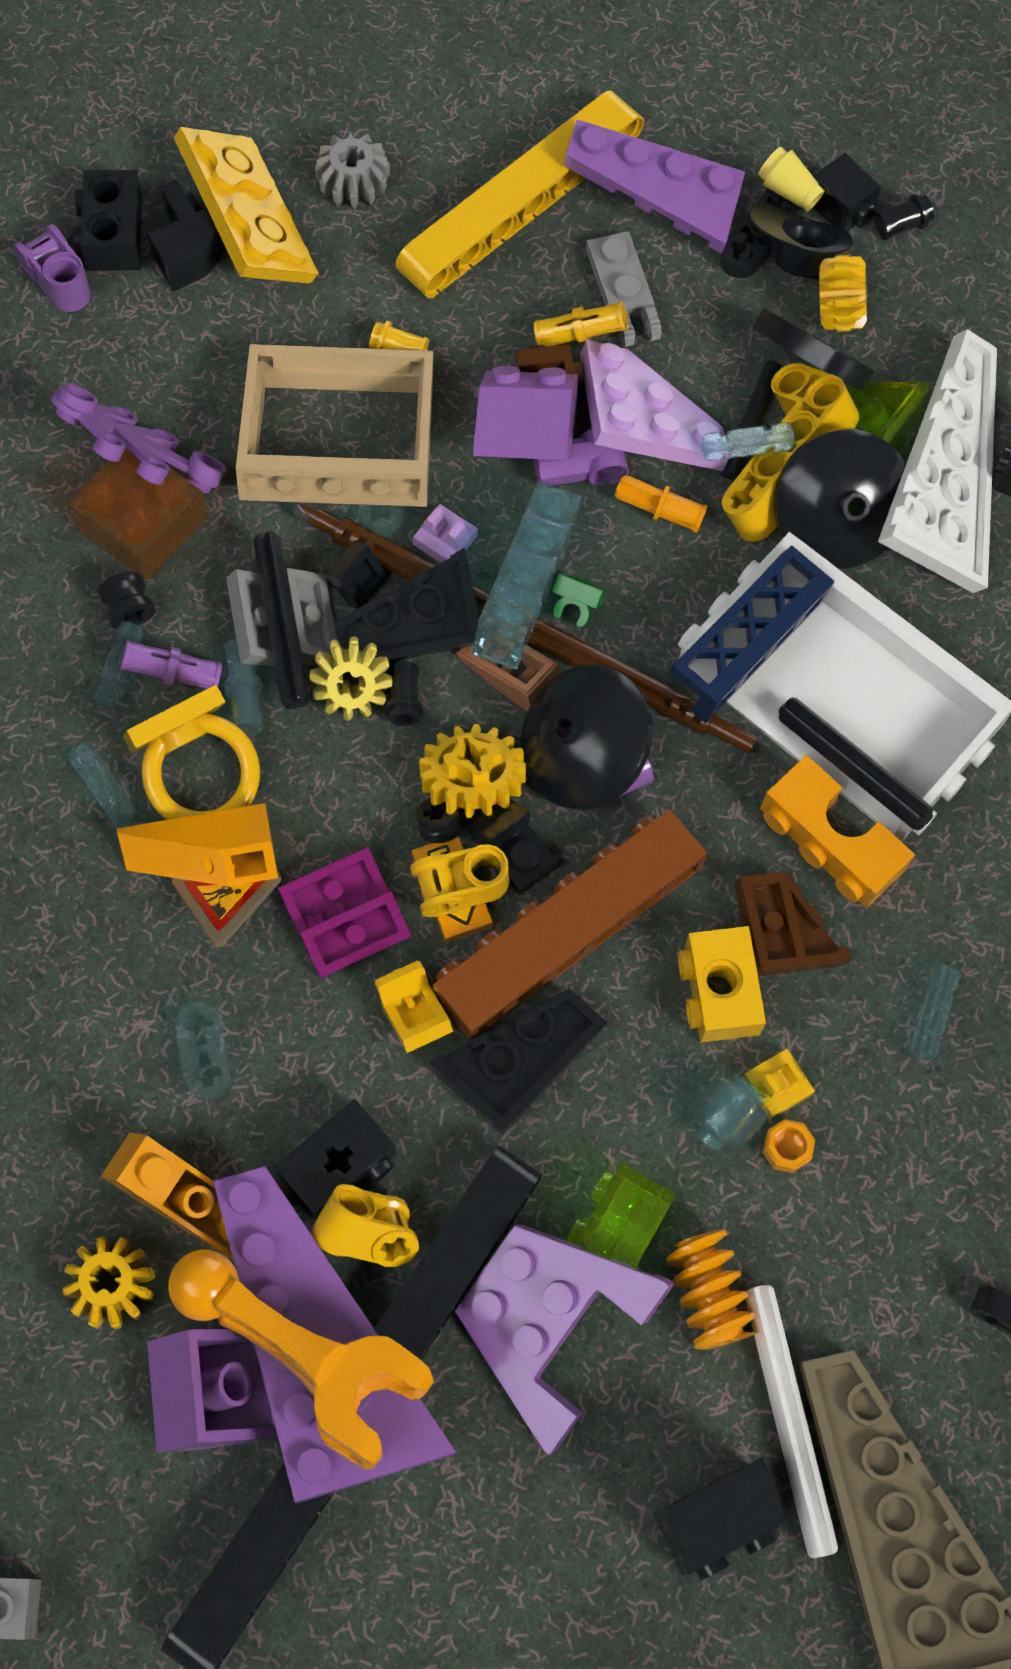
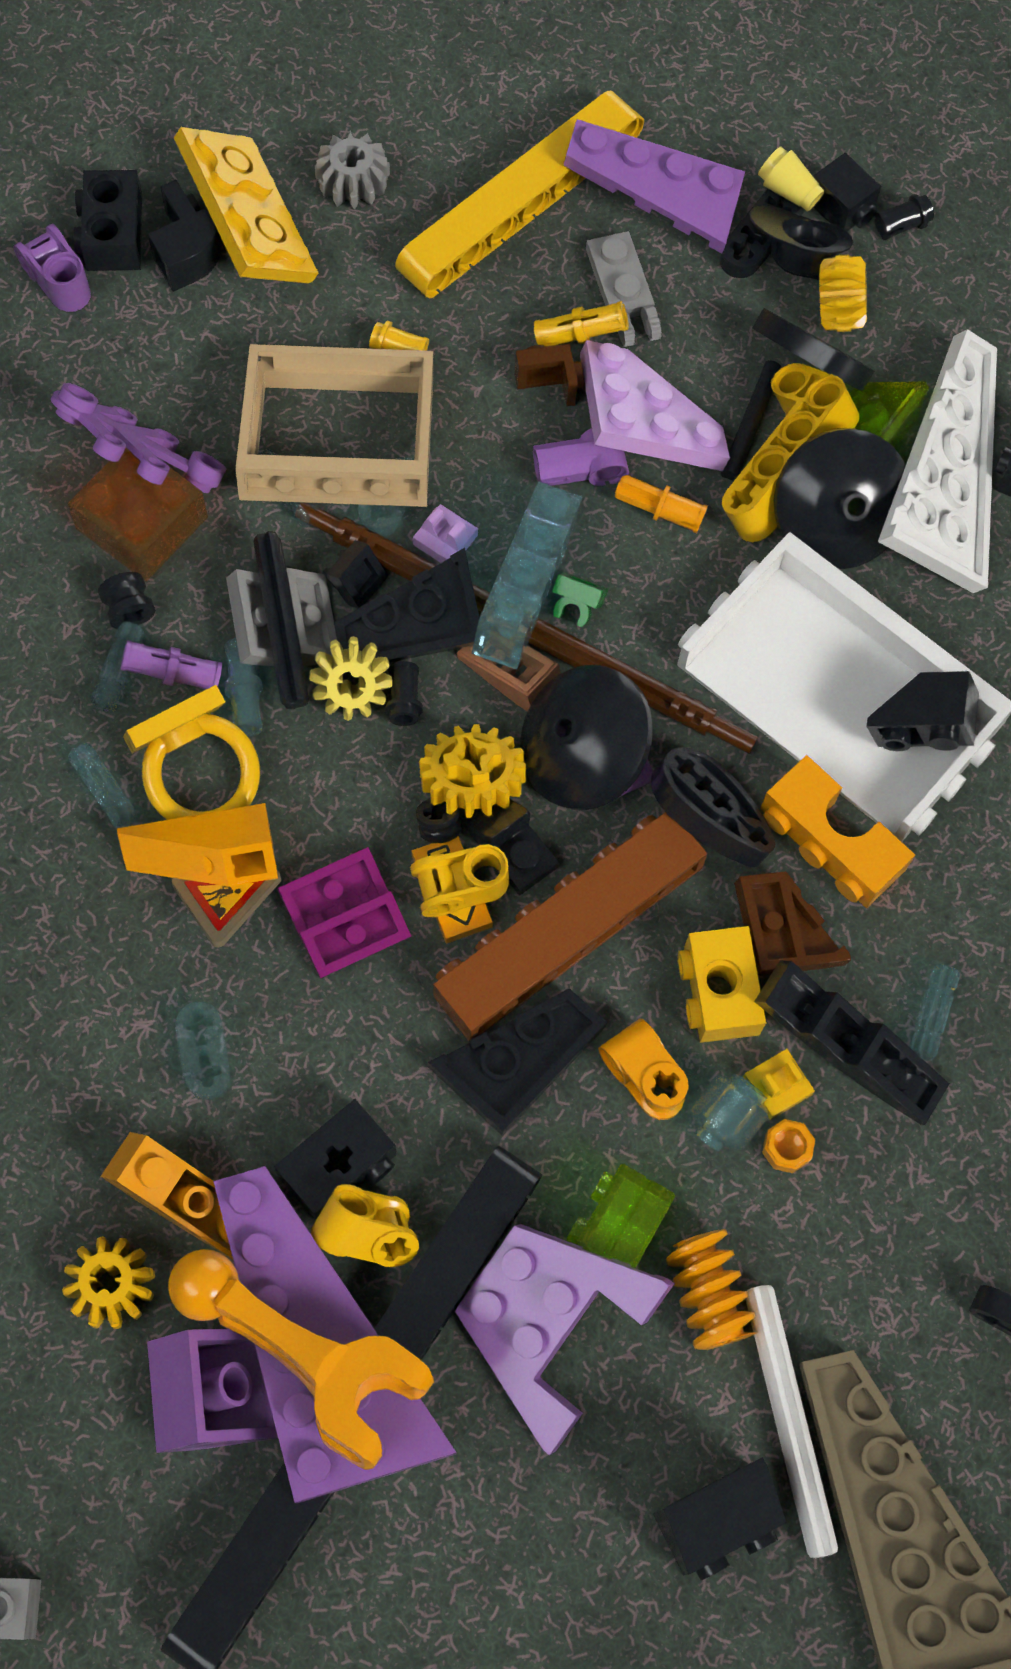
(412, 1006): yellow bracket -> none
(526, 414): medium lavender slope -> none
(640, 1063): none -> light orange piece
(712, 806): none -> black piece
(747, 441): clear light blue axle -> none
(760, 646): dark blue fence -> none
(852, 1043): none -> black slope
(856, 764): black axle -> none
(928, 711): none -> black slope

